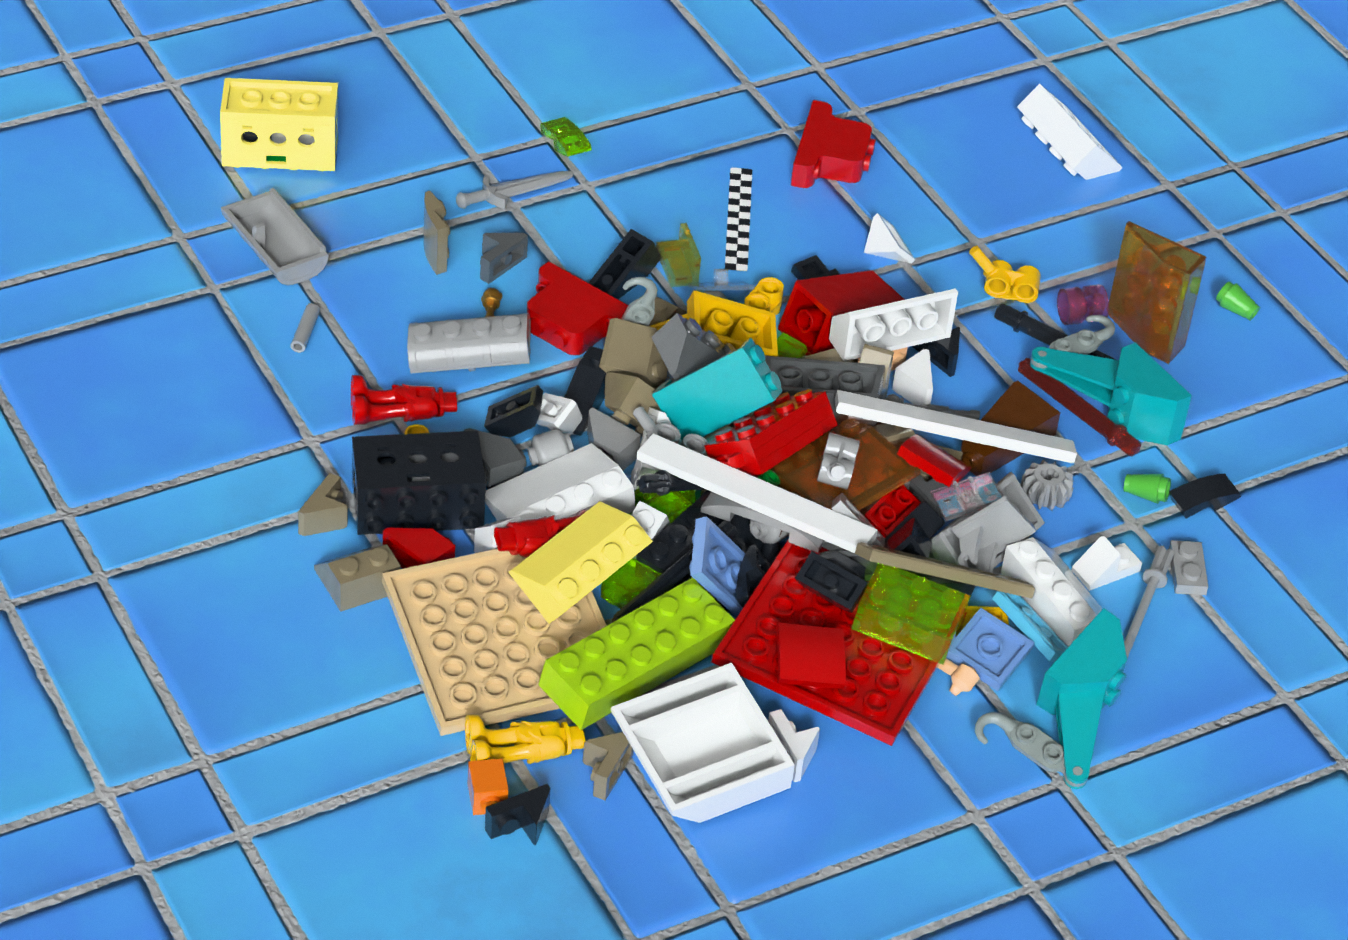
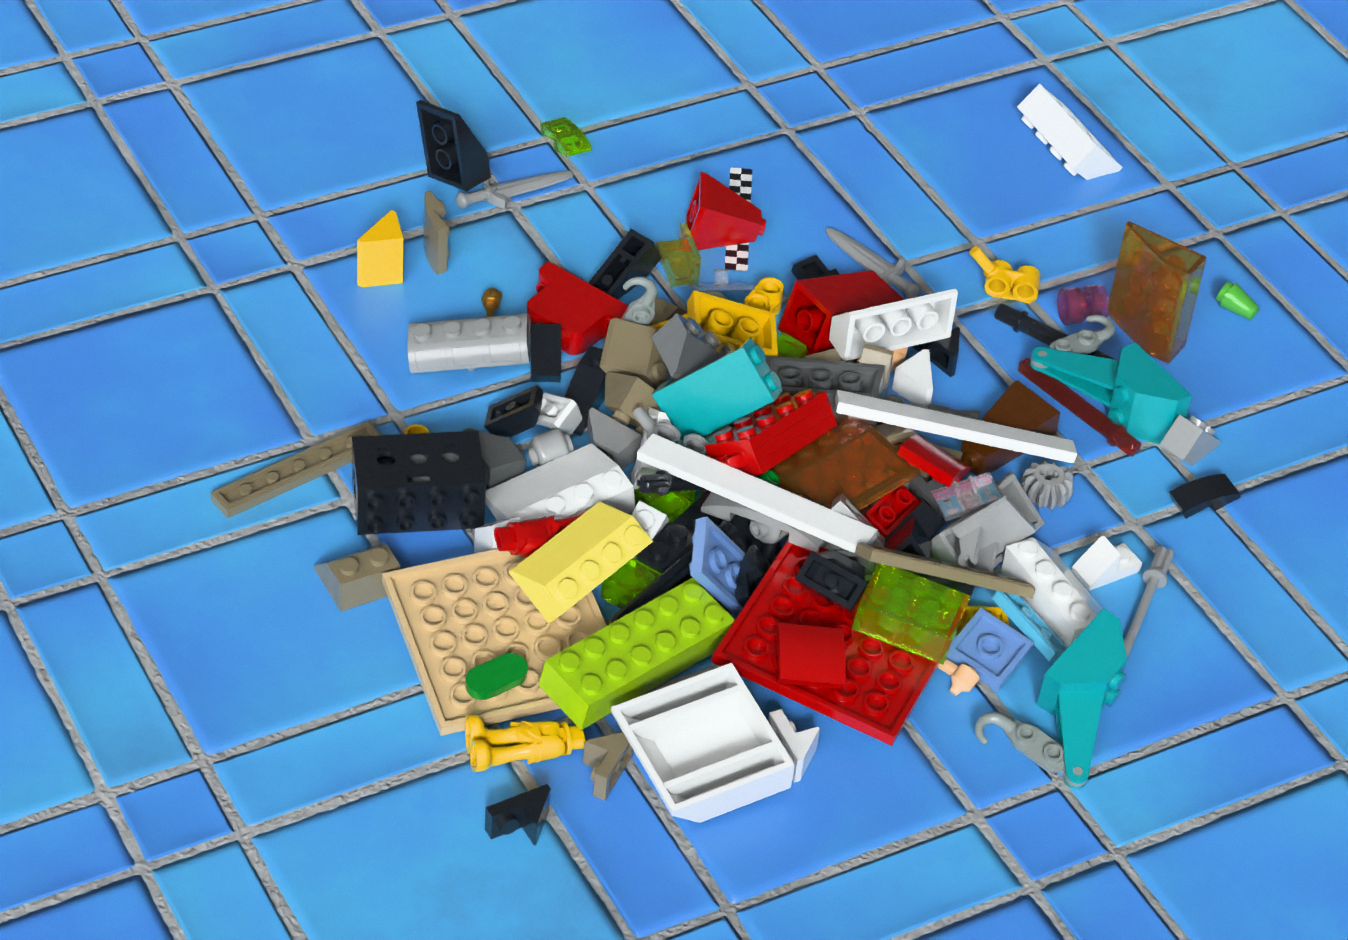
(278, 237): light grey container -> none
(279, 124): light yellow piece -> none
(289, 472): none -> dark tan tile
(305, 328): light grey piece -> none
(324, 509): dark tan slope -> none
(381, 253): none -> yellow slope
(400, 401): red piece -> none
(418, 546): red slope -> none
(451, 148): none -> black slope
(486, 784): orange brick -> none
(496, 676): none -> green tile
(501, 253): dark grey slope -> none
(545, 353): none -> black slope
(721, 216): none -> red slope
(832, 148): red brick -> none
(838, 461): light grey beam -> none
(871, 261): none -> light grey sword
(886, 241): white slope -> none
(1148, 486): bright green cone -> none
(1188, 568): light grey plate -> none
(1190, 439): none -> light grey slope

